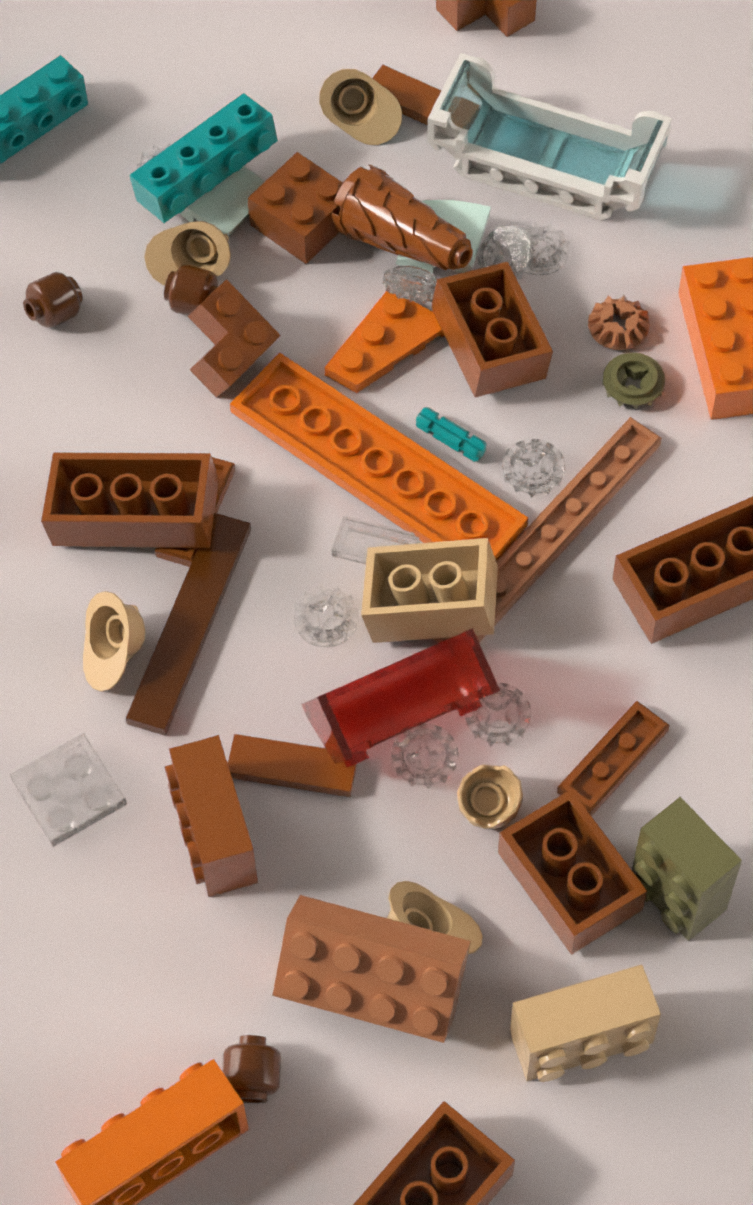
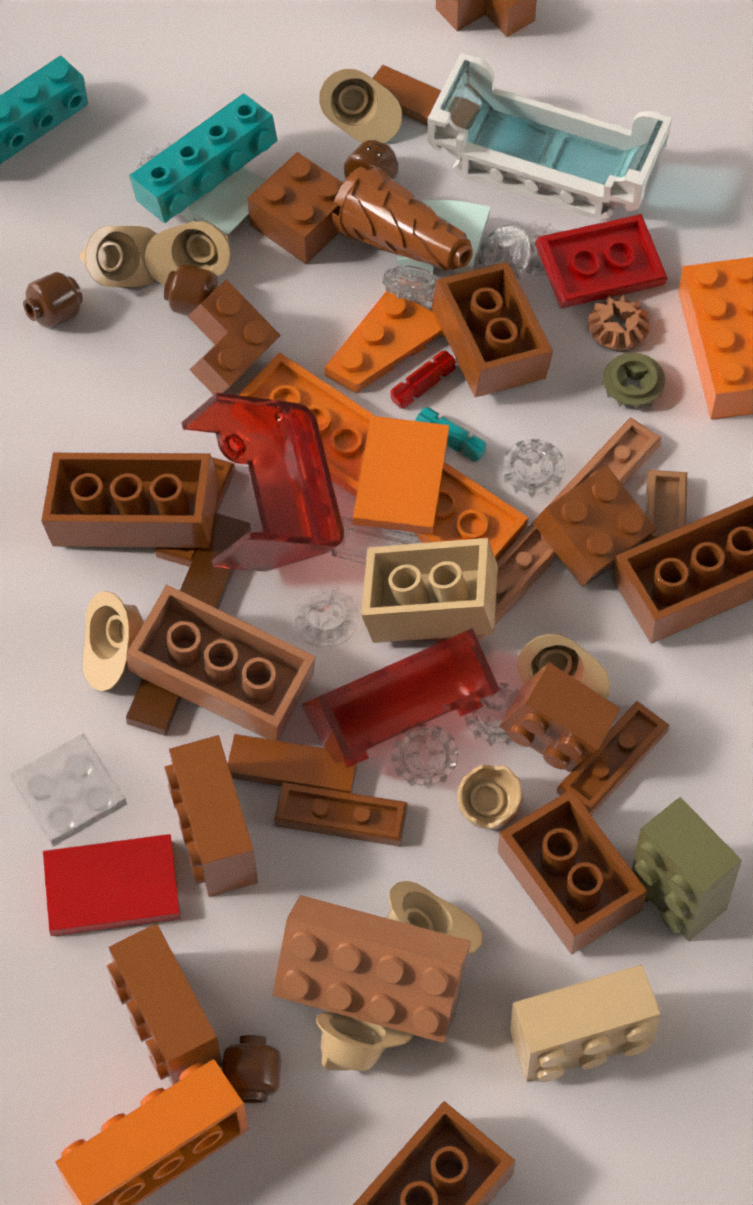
(111, 885): none -> red tile
(117, 256): none -> tan piece
(161, 1004): none -> dark orange brick
(220, 663): none -> nougat brick
(287, 476): none -> clear red windscreen
(341, 814): none -> dark orange tile
(353, 1042): none -> tan piece
(372, 153): none -> reddish brown head
(401, 475): none -> orange tile
(423, 379): none -> red axle
(559, 718): none -> dark orange brick
(566, 656): none -> tan piece
(594, 525): none -> dark orange brick
(601, 261): none -> red tile
(666, 500): none -> medium nougat tile

